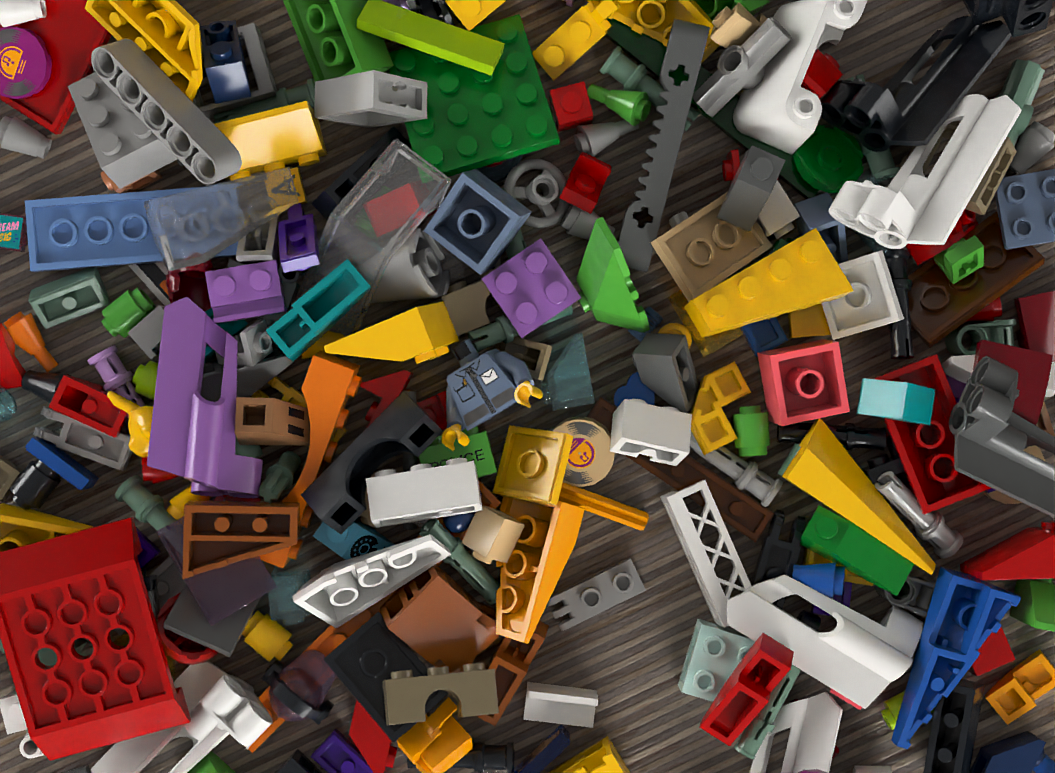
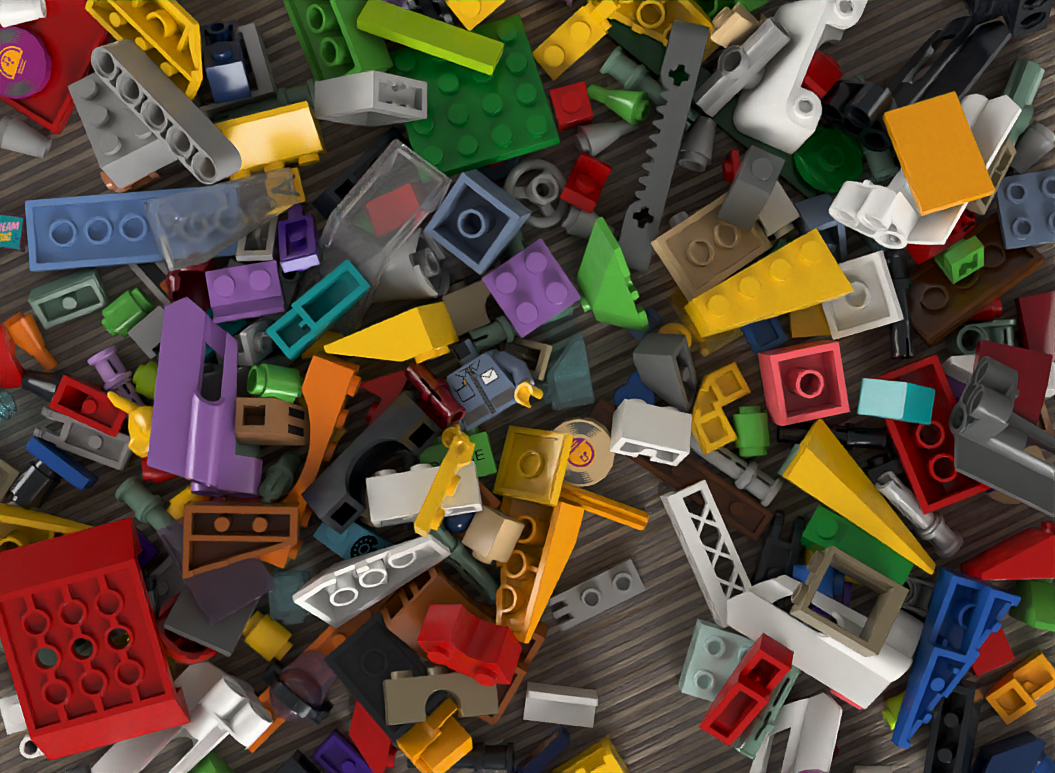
(274, 382): none -> bright green brick
(444, 484): none -> yellow hinge
(446, 405): none -> dark red pin
(469, 644): none -> red brick
(698, 145): none -> light grey cone
(881, 617): none -> dark tan window
(938, 153): none -> light orange tile

